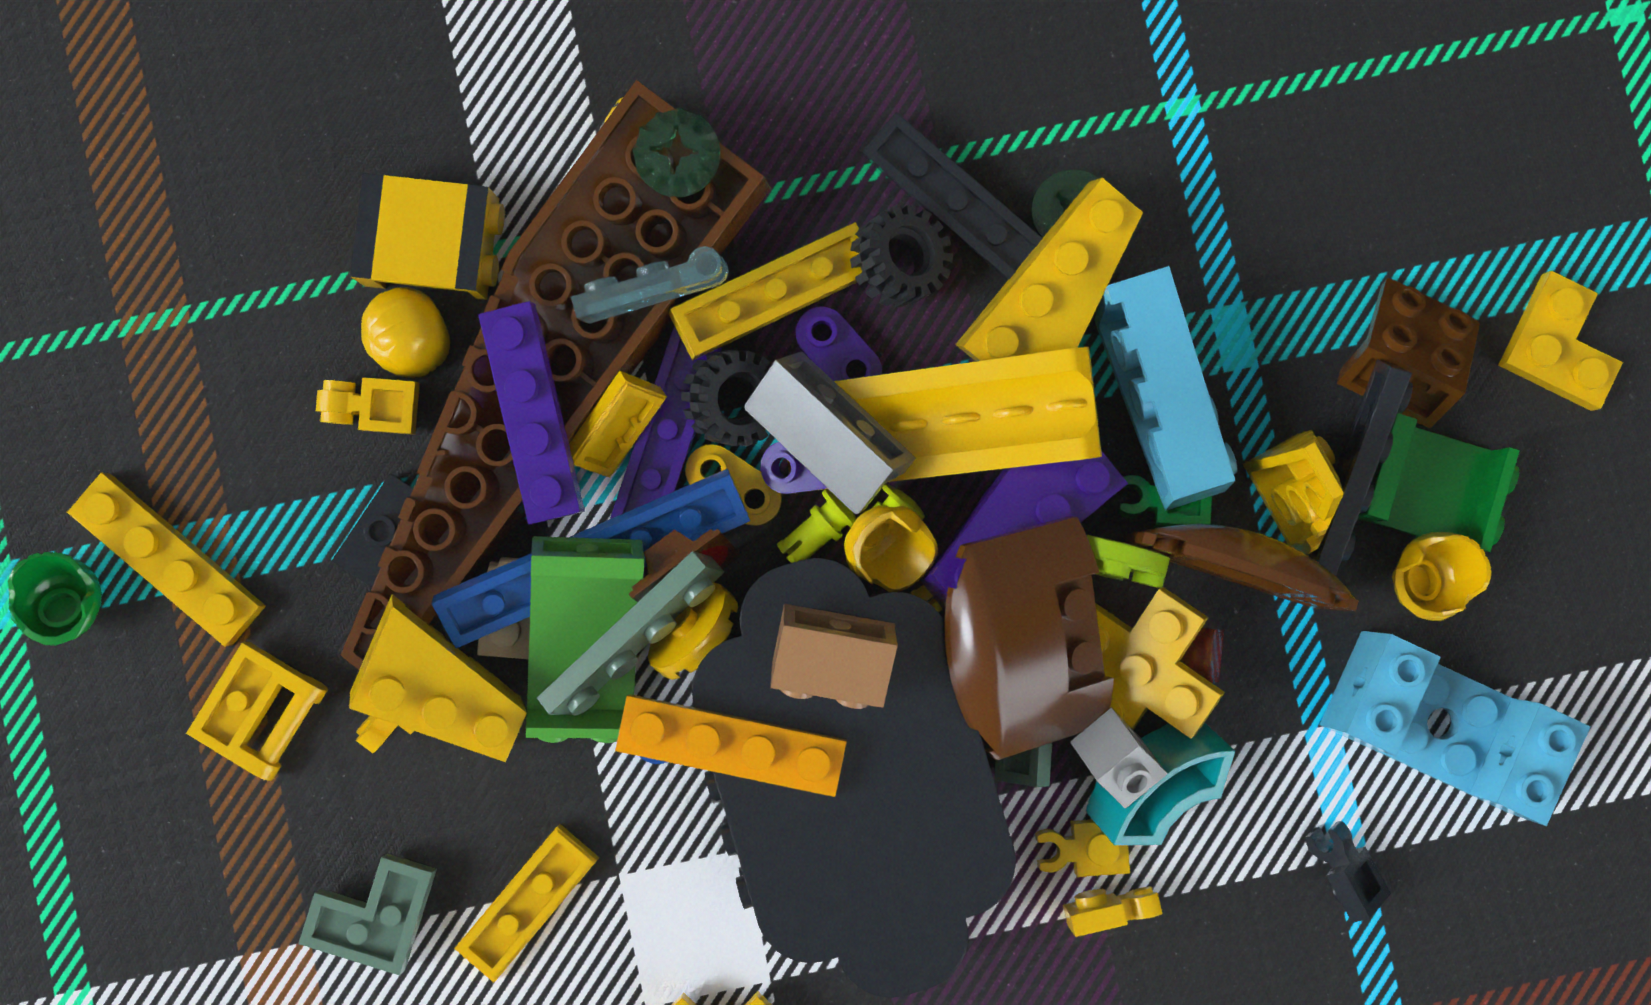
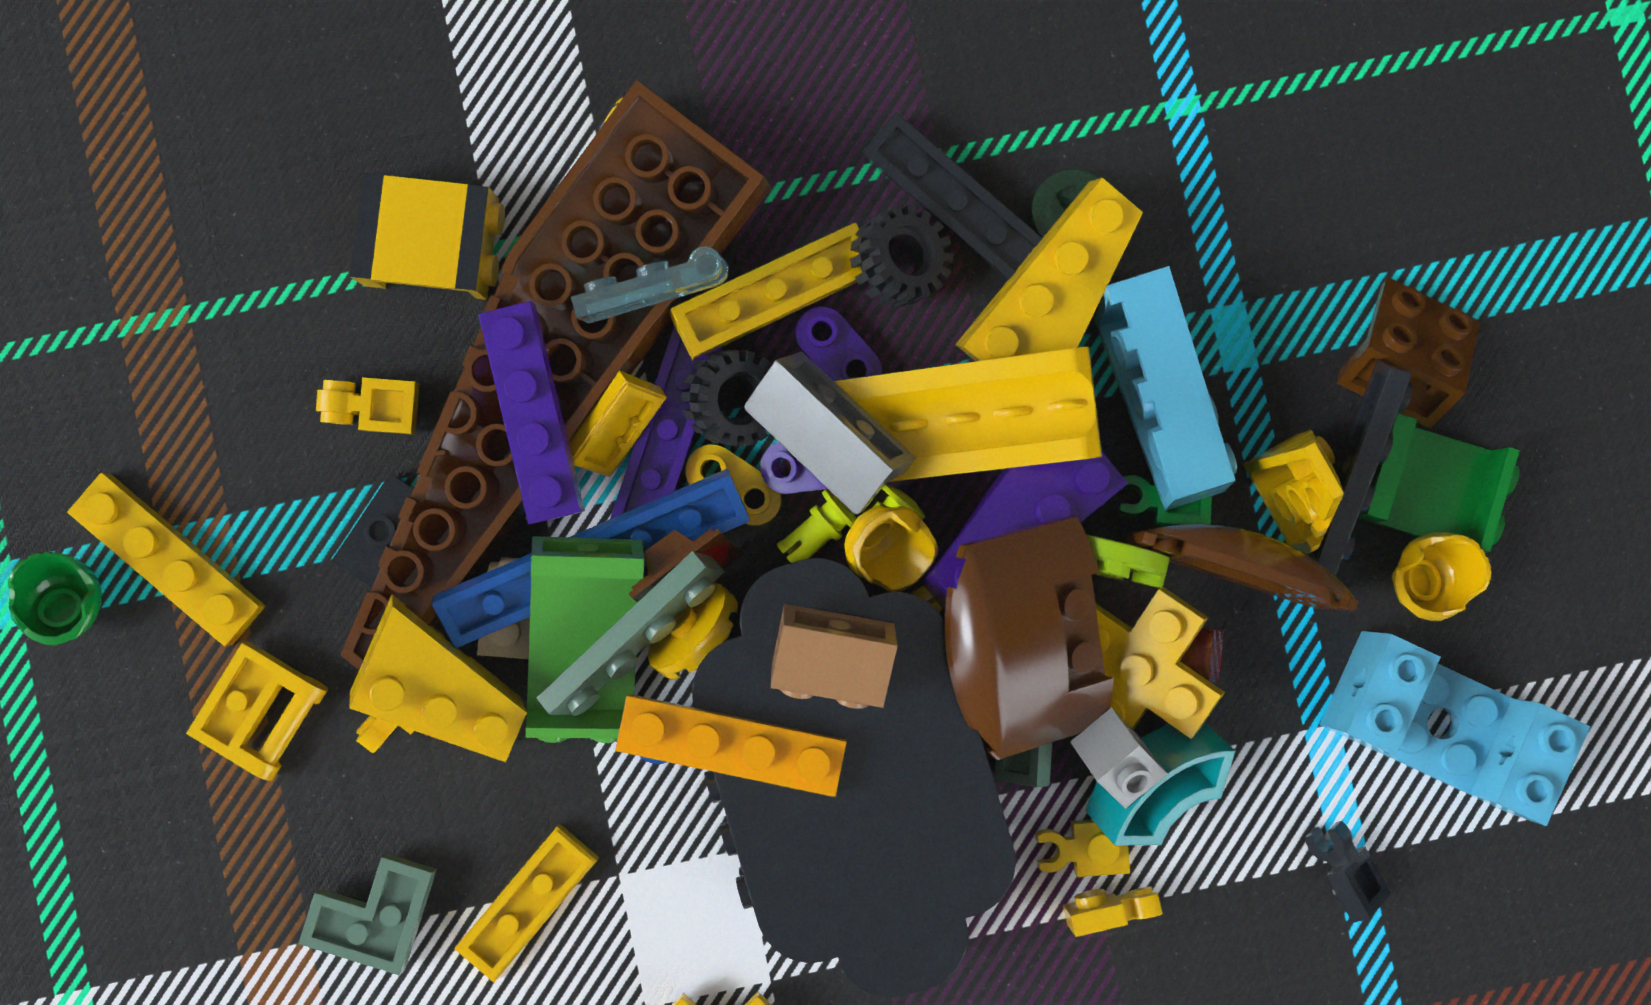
(405, 332): yellow hair -> none
(693, 170): clear green gear -> none
(1547, 347): yellow plate -> none

